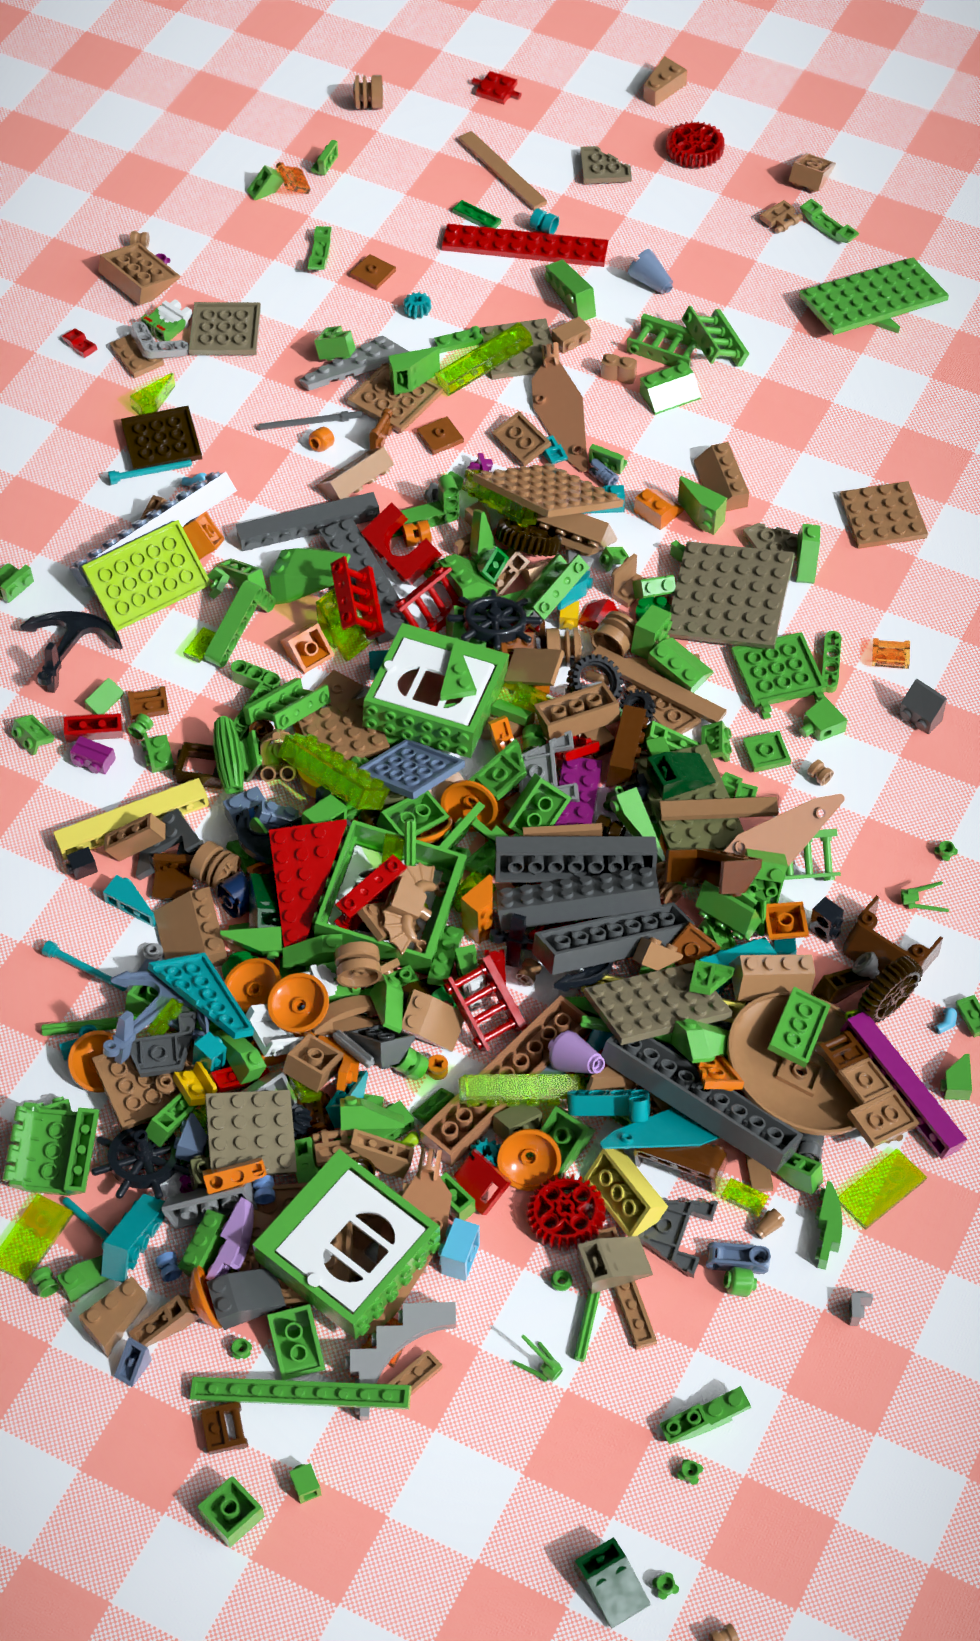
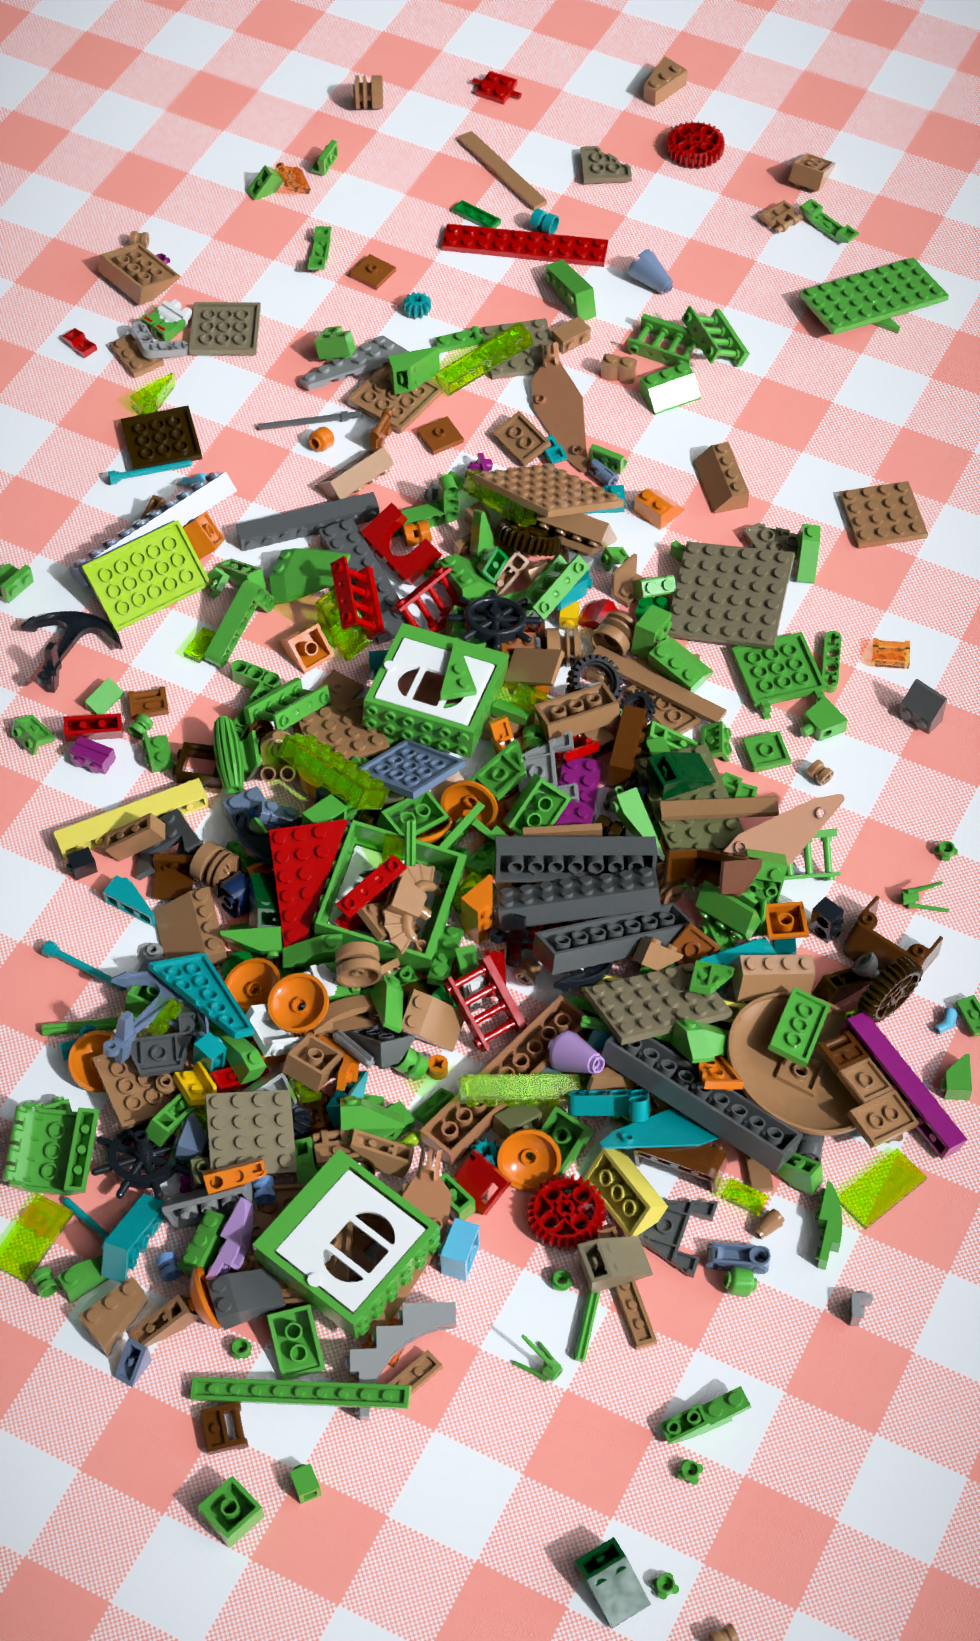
(702, 505): bright green slope -> none

